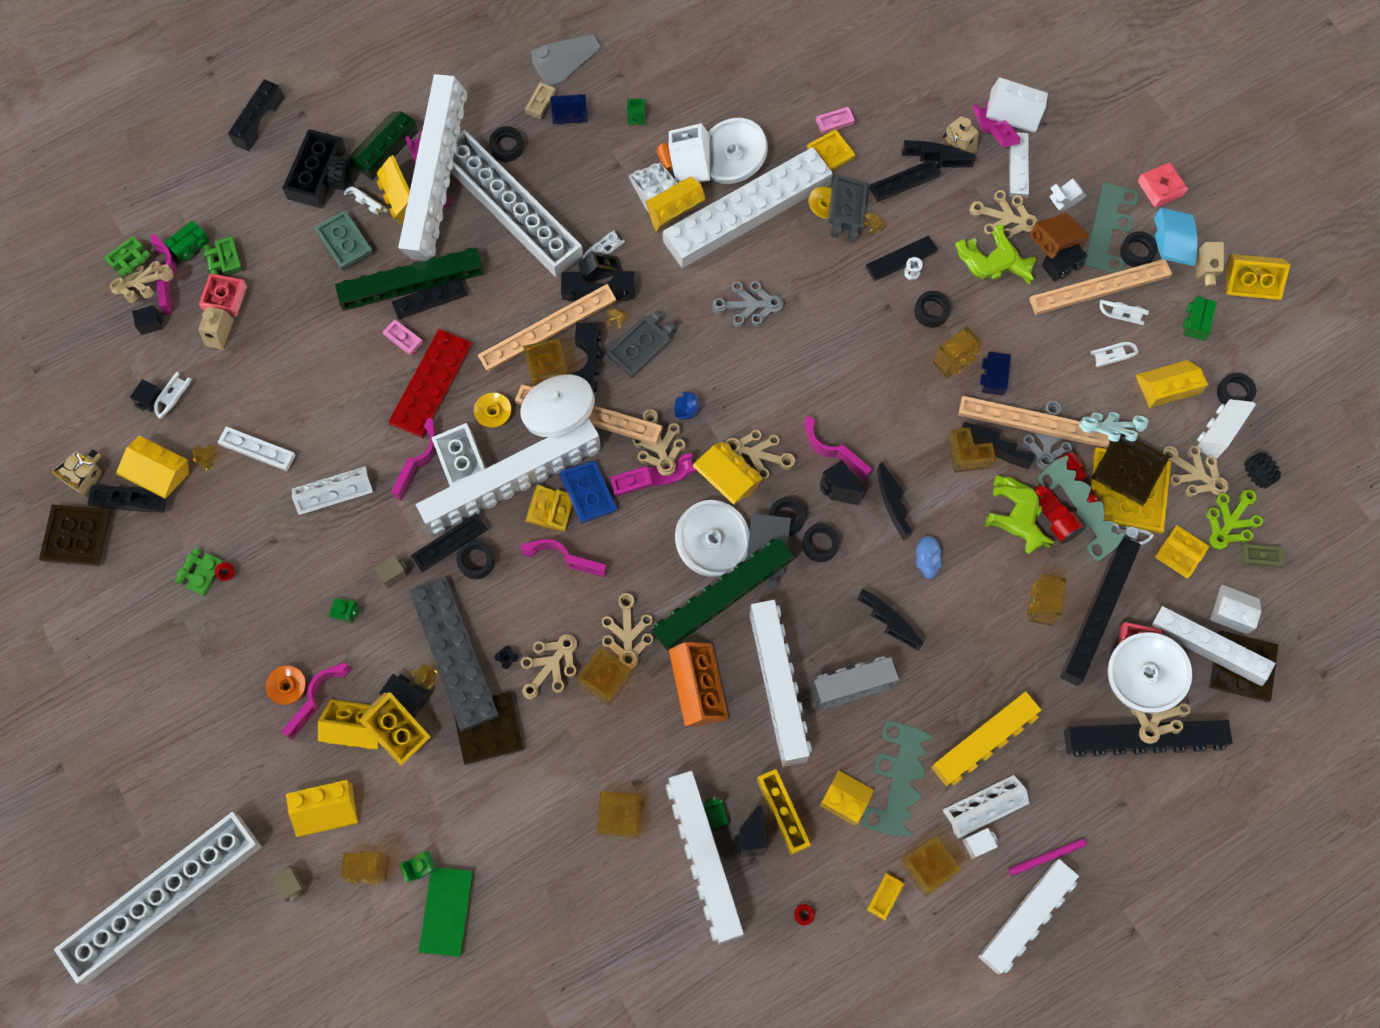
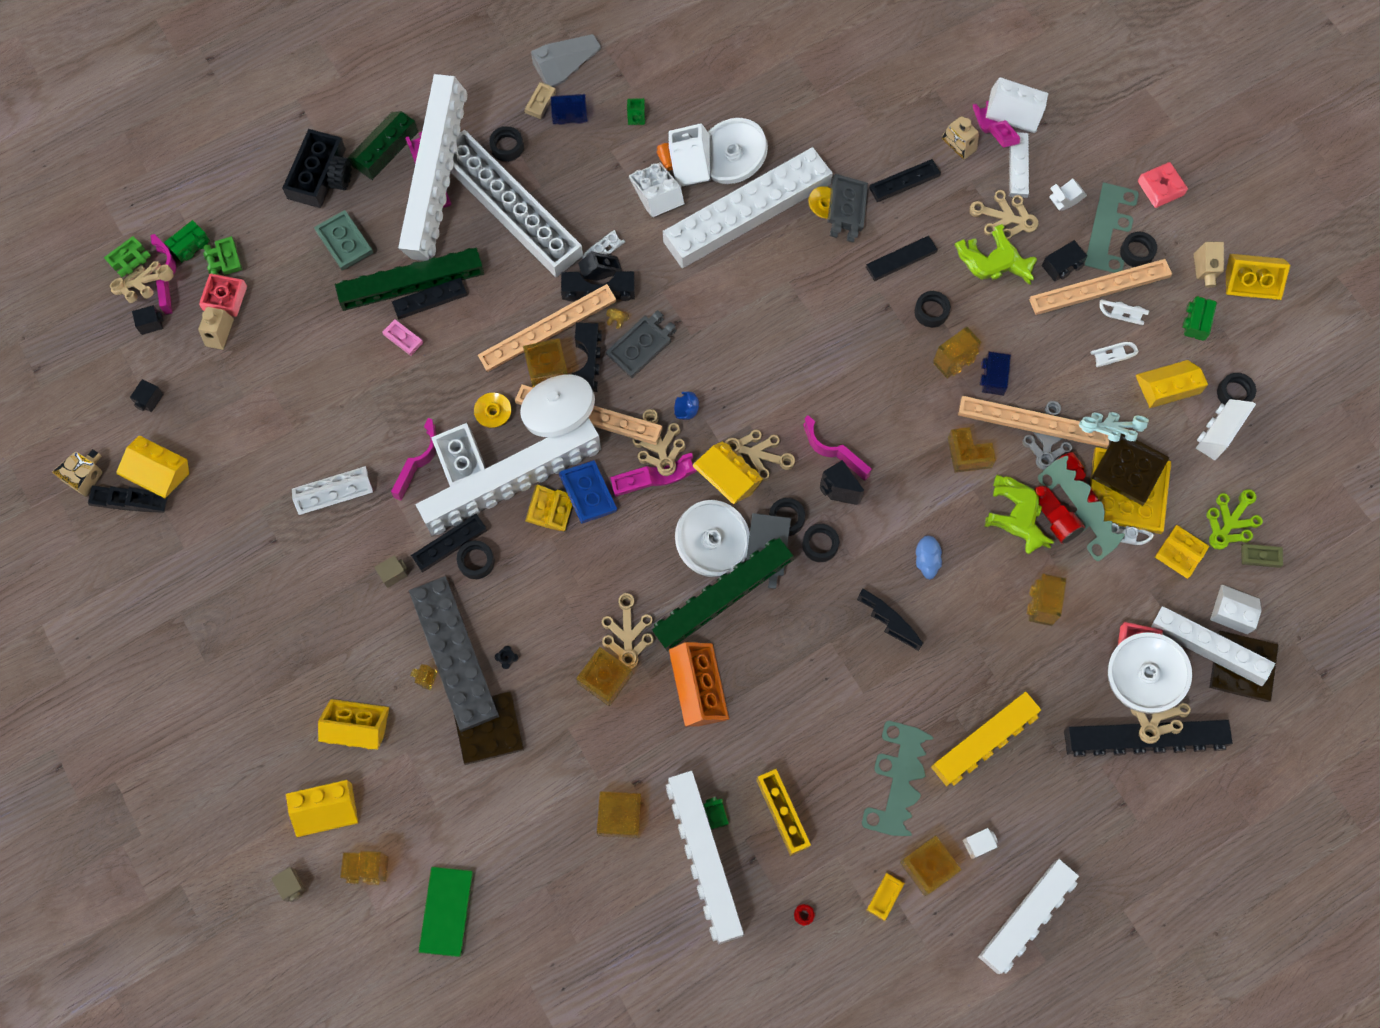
(75, 535): dark brown plate -> none
(157, 899): white brick -> none
(171, 399): white piece -> none
(204, 457): clear yellow tile -> none
(204, 574): bright green plate -> none
(224, 576): red plate -> none
(245, 129): black arch -> none
(256, 449): white plate -> none
(279, 678): orange dish -> none
(311, 706): dark pink piece -> none
(344, 610): green bracket -> none
(363, 198): white piece -> none
(394, 728): yellow slope -> none
(395, 188): yellow slope -> none
(410, 697): black brick -> none
(417, 867): green bracket -> none
(430, 383): red plate -> none
(550, 664): tan plant -> none
(573, 562): dark pink piece -> none
(675, 202): yellow slope -> none
(750, 304): light grey plant -> none
(751, 835): black slope -> none
(779, 684): white brick -> none
(832, 150): yellow plate -> none
(835, 120): bright pink plate -> none
(847, 798): yellow slope -> none
(854, 683): light grey brick -> none
(875, 221): clear yellow tile -> none
(891, 495): black slope -> none
(914, 270): white bush -> none
(944, 155): black slope -> none
(989, 808): white fence -> none
(1002, 449): black slope -> none
(1047, 857): dark pink bar -> none
(1057, 234): dark orange panel -> none
(1100, 612): black brick -> none
(1176, 236): medium azure slope -> none
(1197, 472): tan plant -> none
(1262, 470): black tyre -> none

